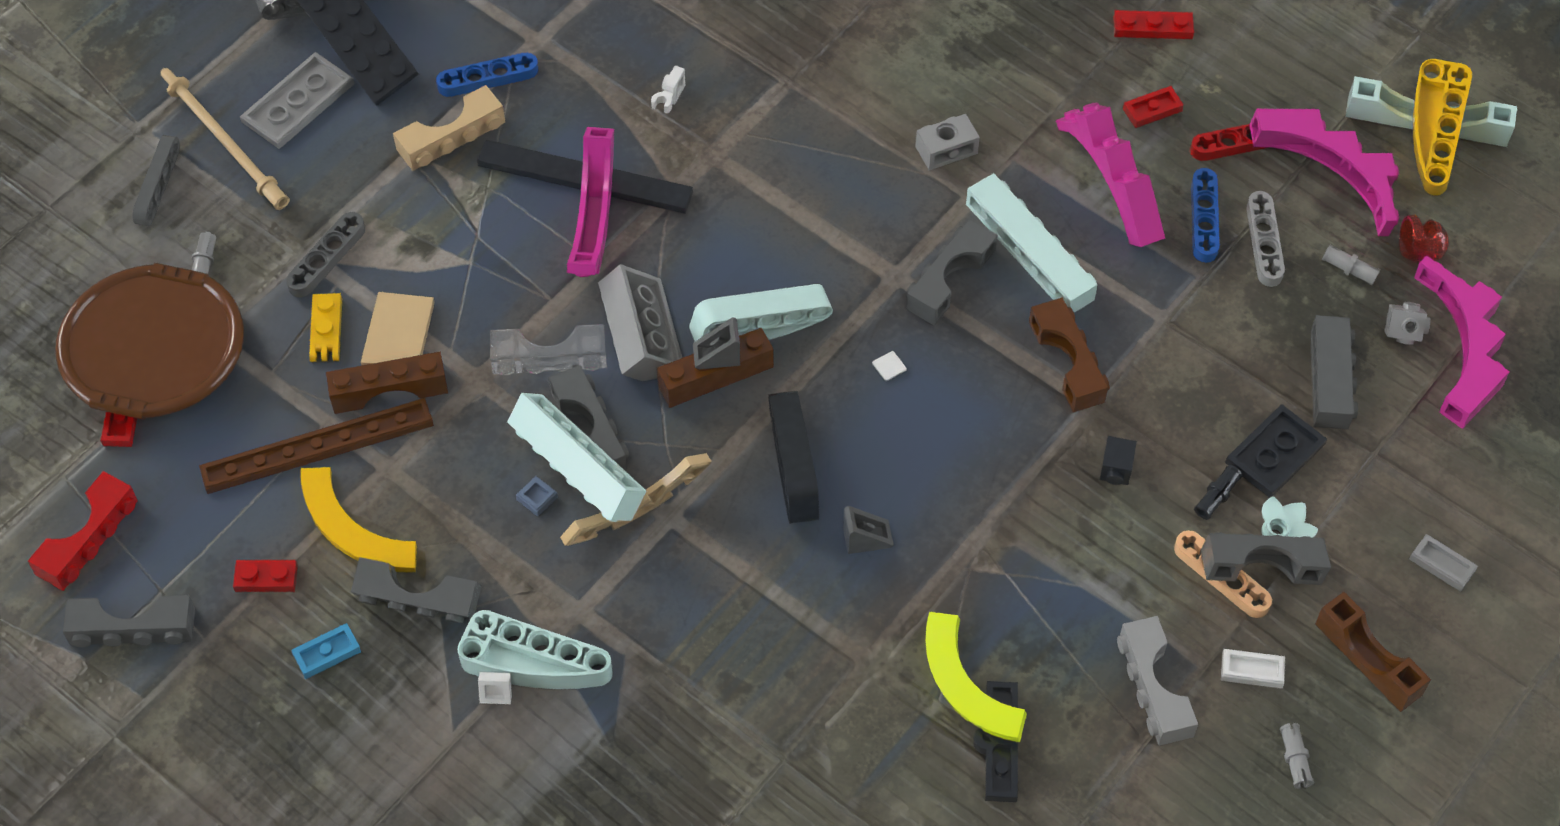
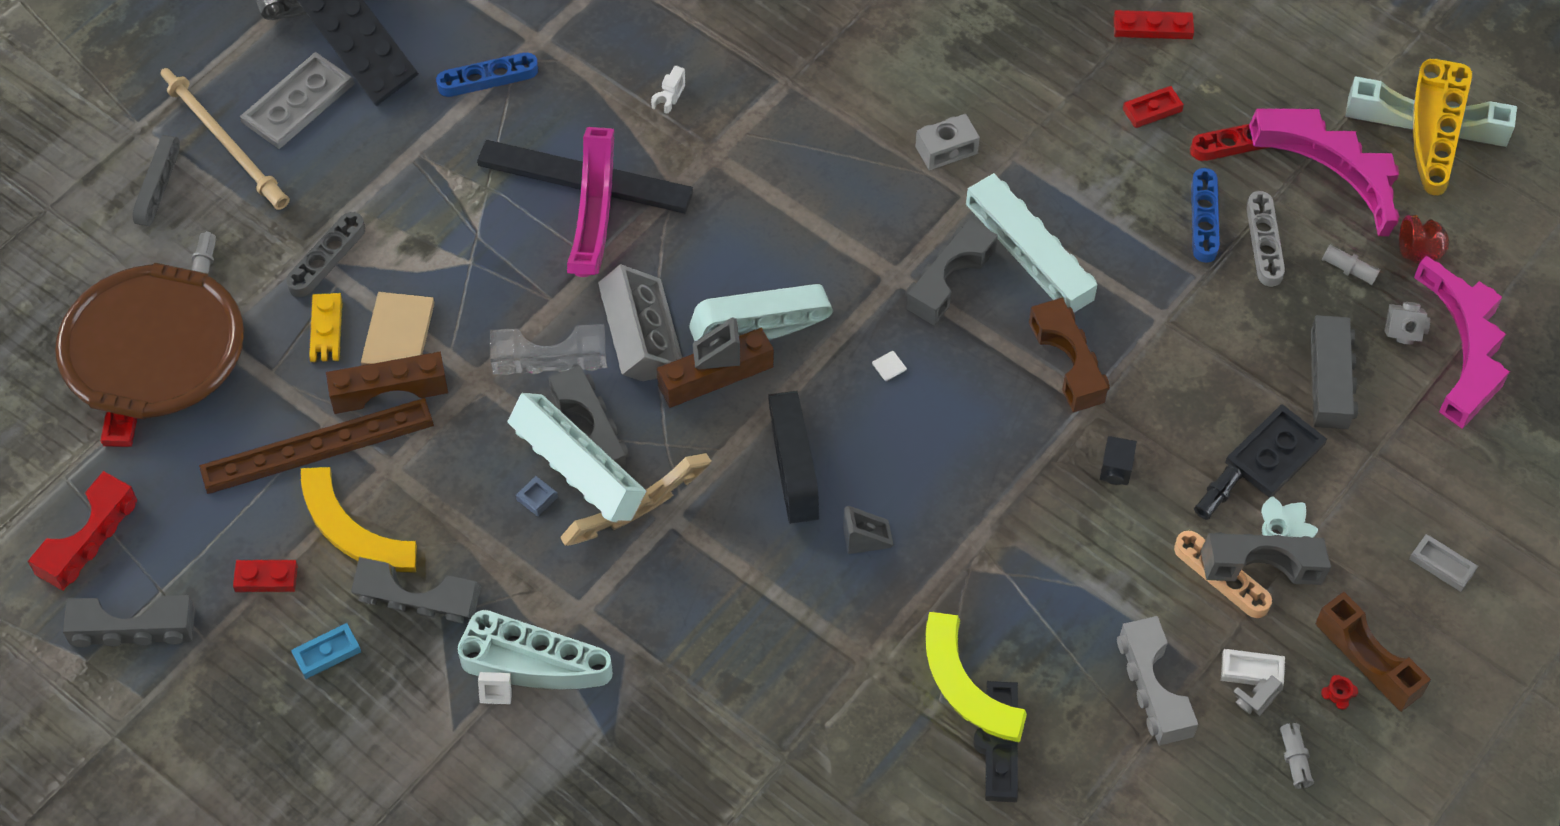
(423, 144): tan arch -> none
(1115, 159): dark pink arch -> none
(1264, 693): none -> light grey bracket
(1342, 684): none -> red plate

